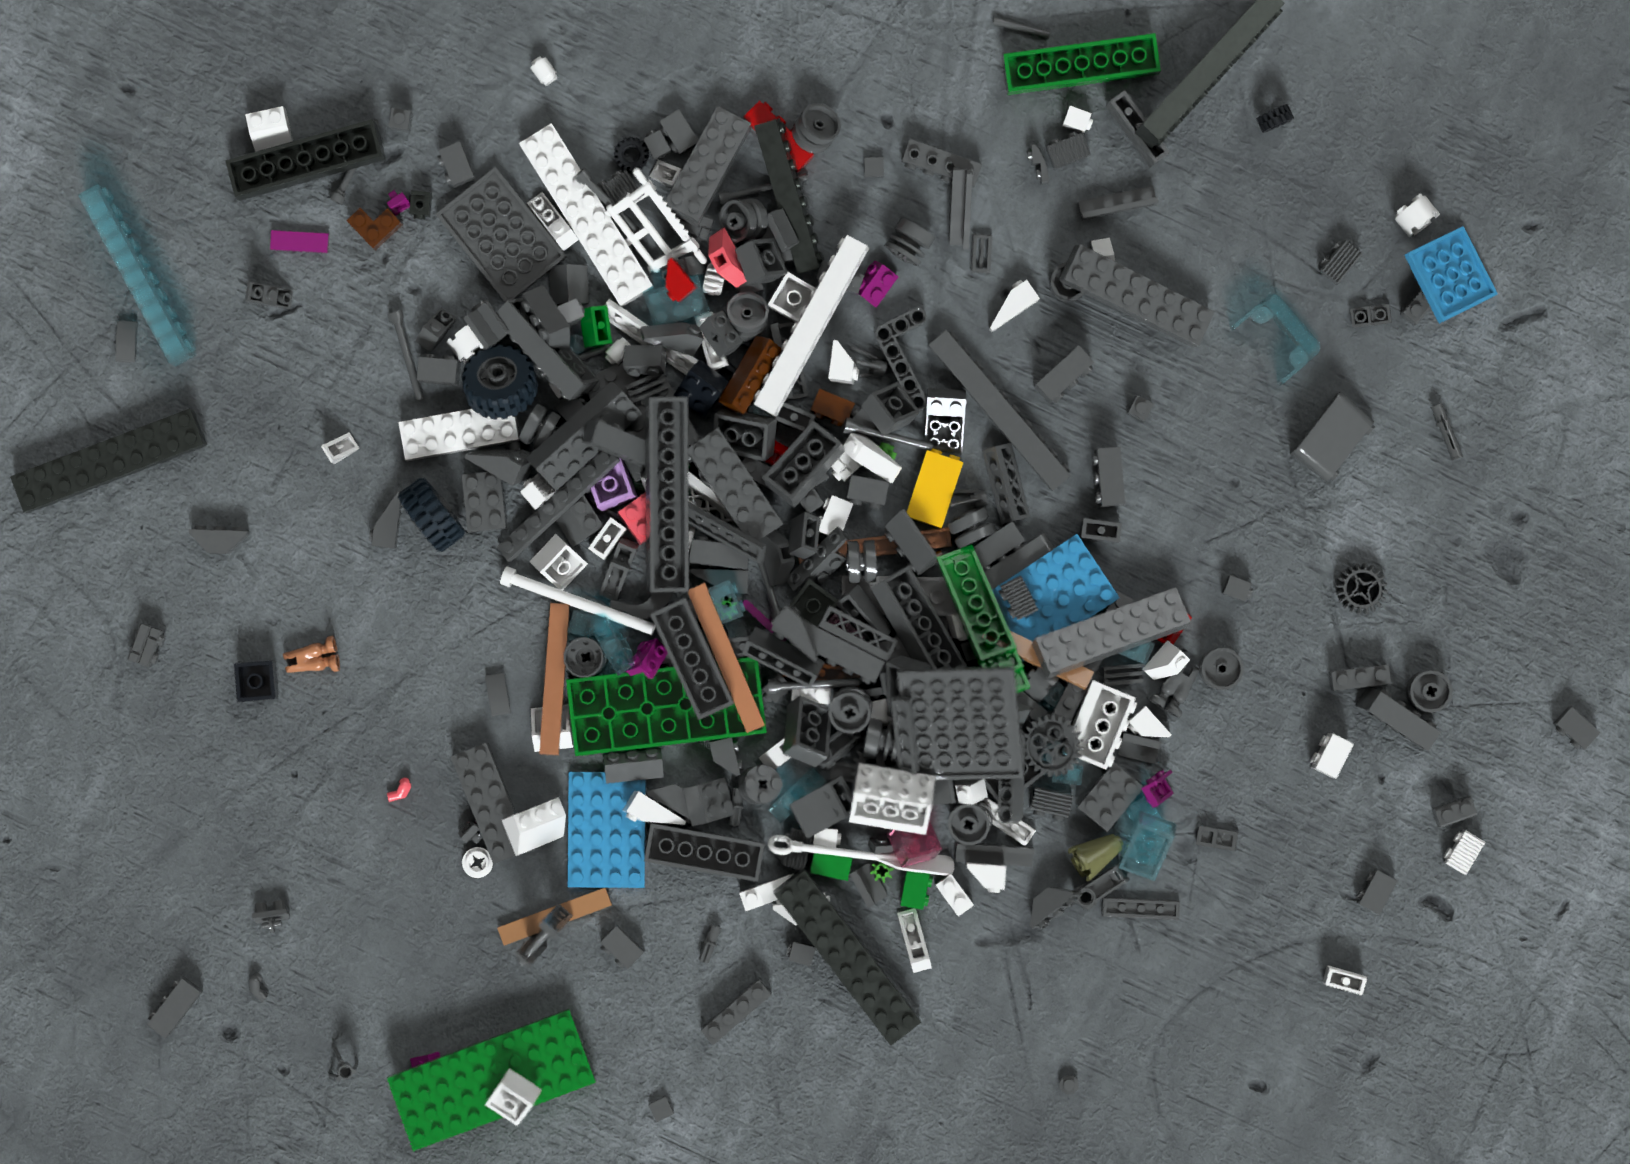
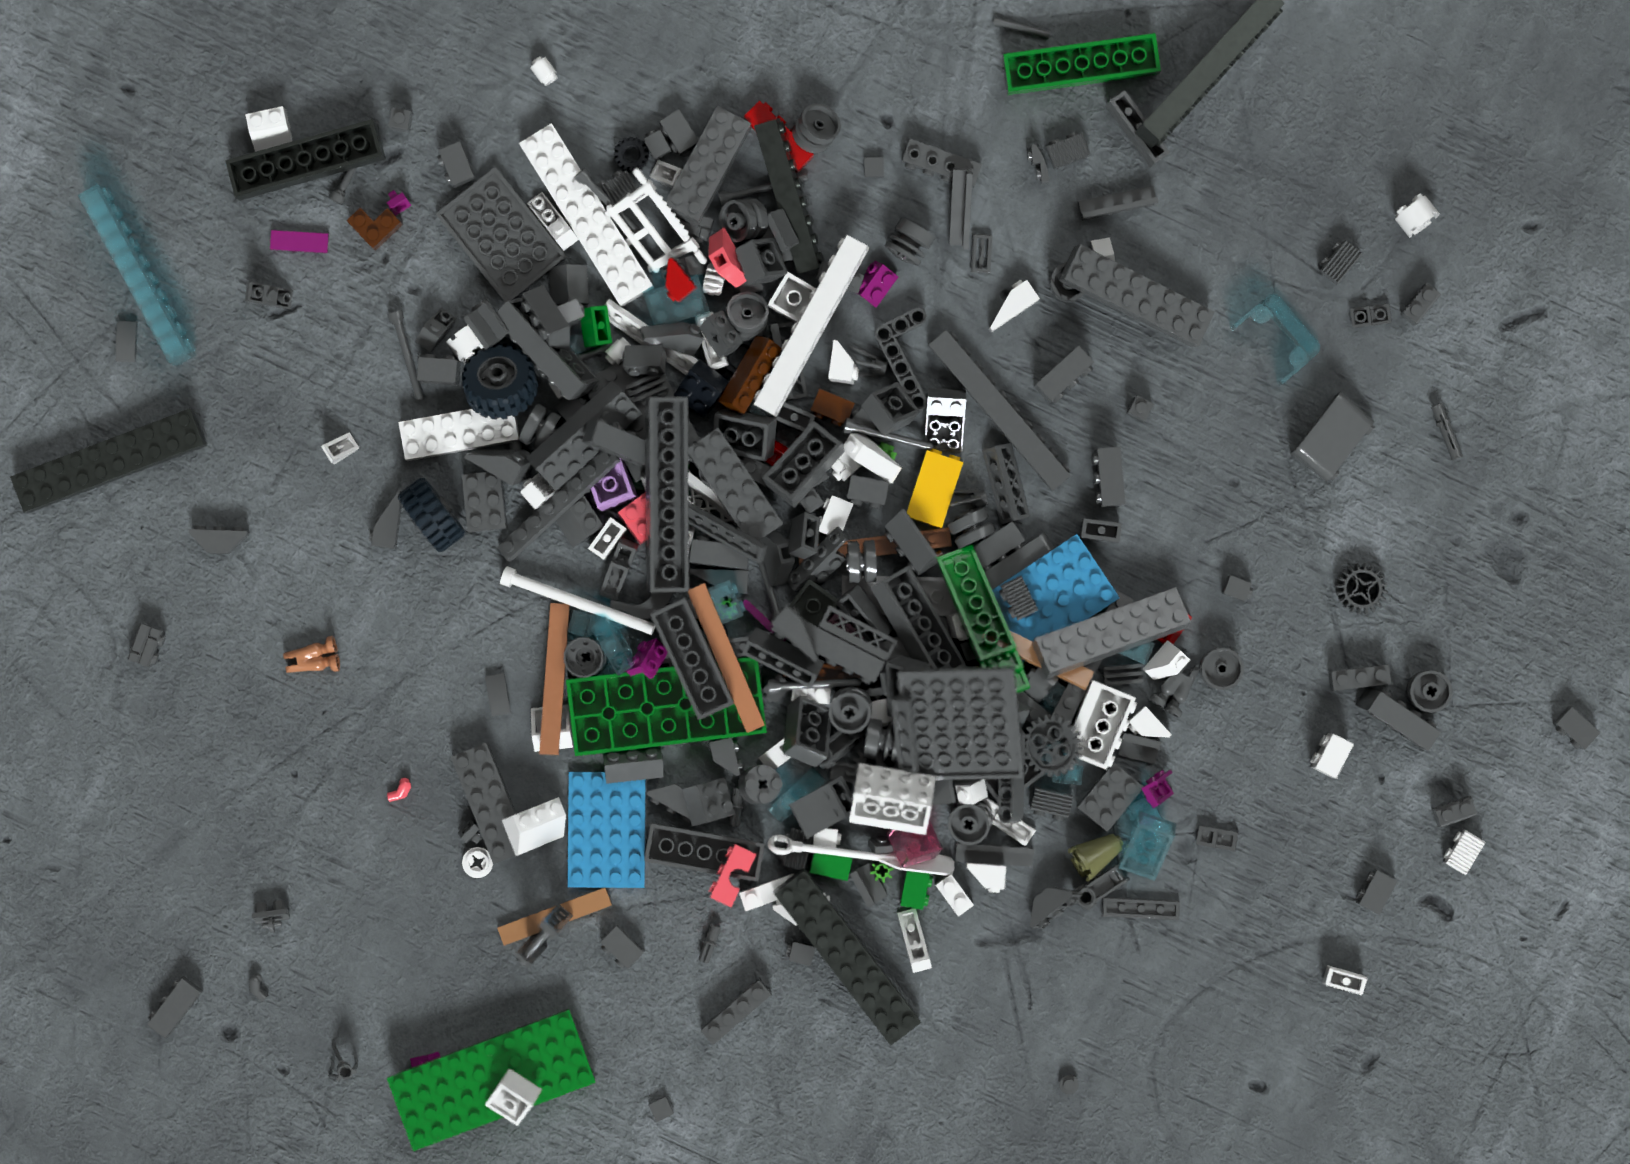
(256, 681): black brick -> none
(420, 196): pearl dark grey brick -> none
(558, 562): white slope -> none
(645, 809): white slope -> none
(738, 859): none -> coral arch
(1077, 120): white brick -> none
(1275, 118): black tyre -> none
(1451, 274): dark azure plate -> none

